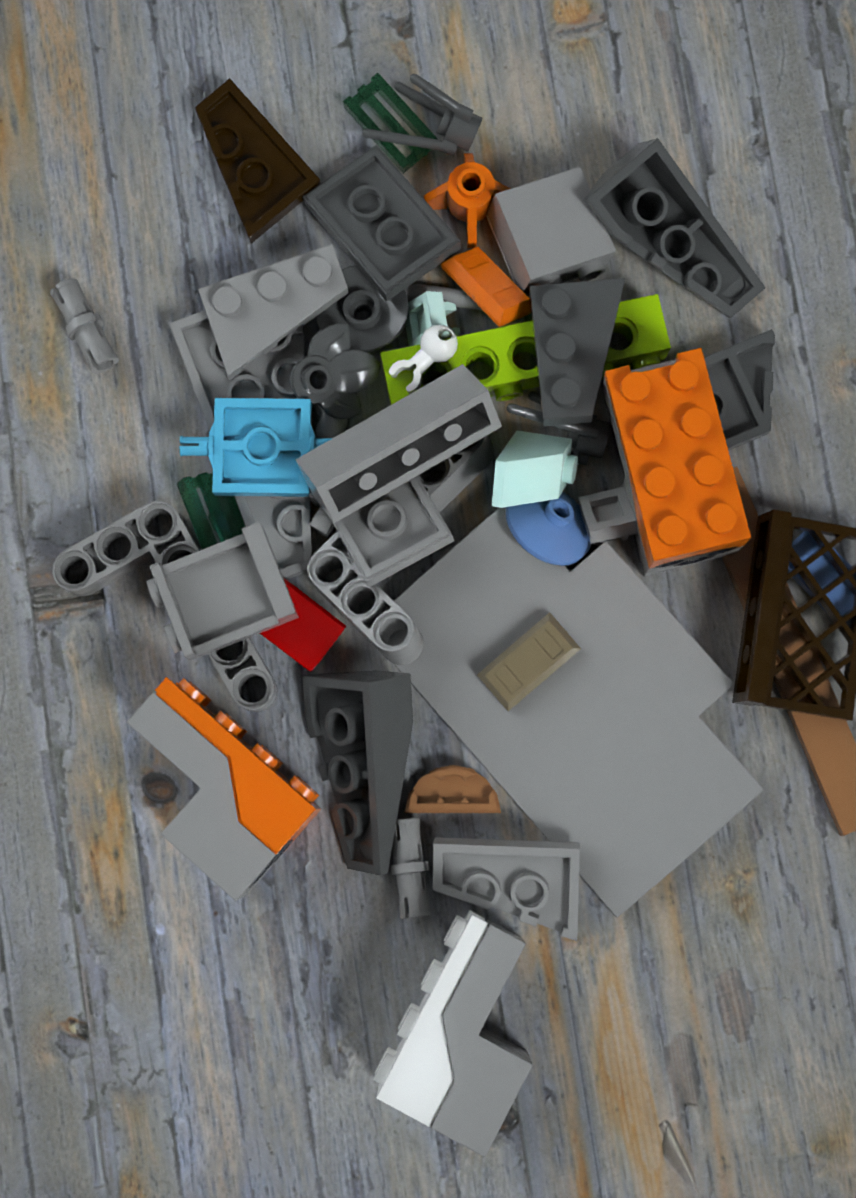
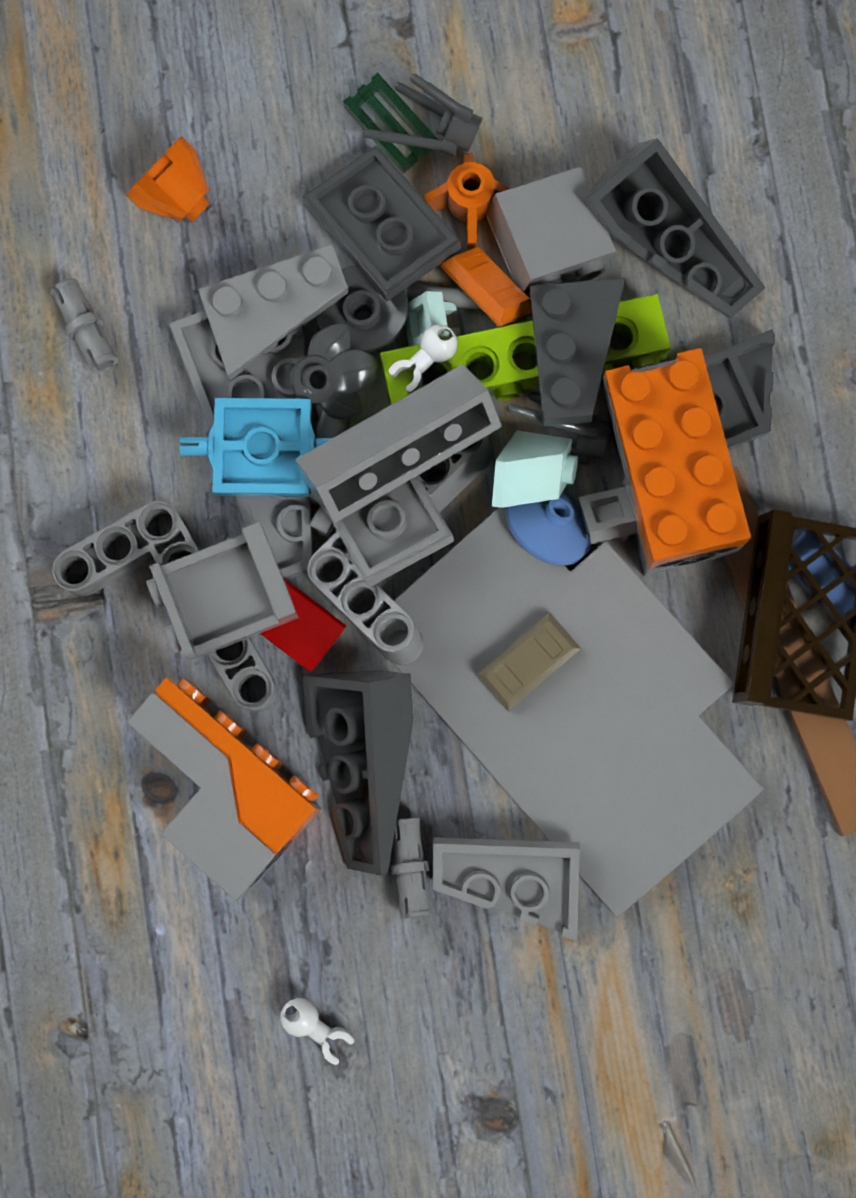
(173, 185): none -> orange brick
(223, 510): clear green tile -> none
(254, 159): dark brown wing -> none
(307, 1023): none -> white arm
(447, 1063): piece -> none
(452, 791): medium nougat tile -> none

